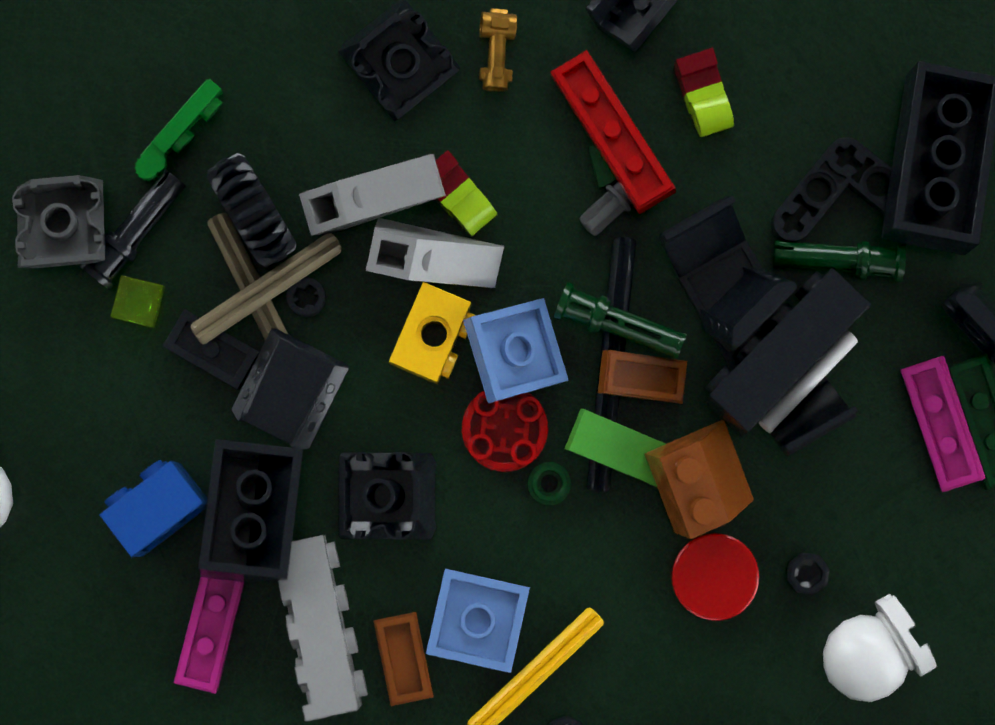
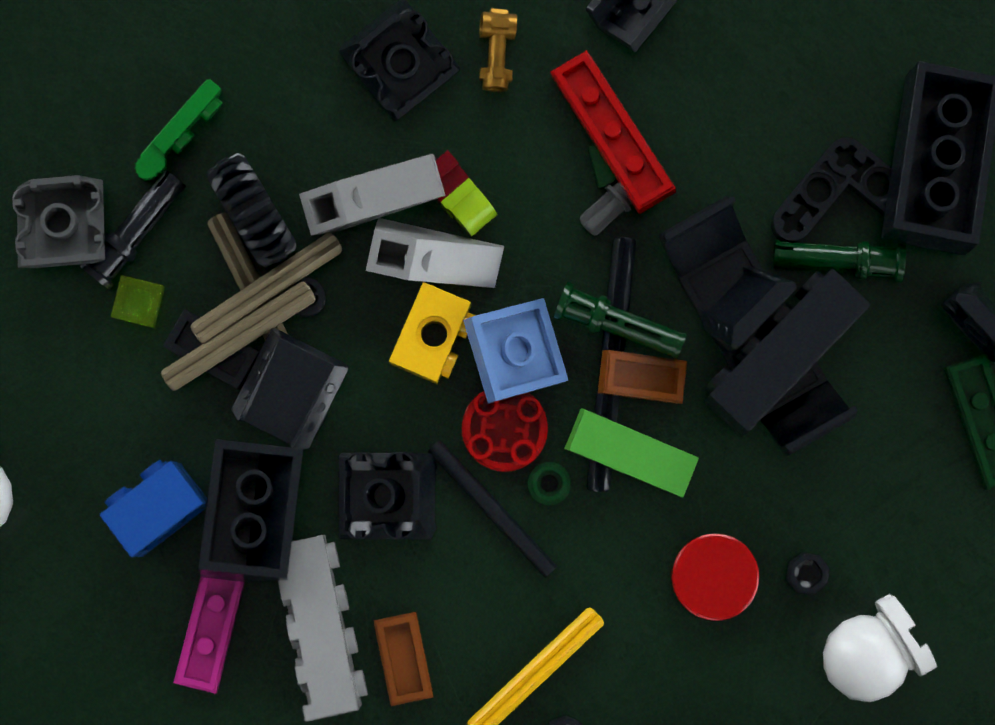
(238, 336): none -> dark tan axle
(477, 620): medium blue plate -> none
(492, 508): none -> black bar
(700, 480): dark orange slope -> none
(704, 92): leg -> none
(808, 382): white bar -> none
(943, 424): dark pink tile -> none

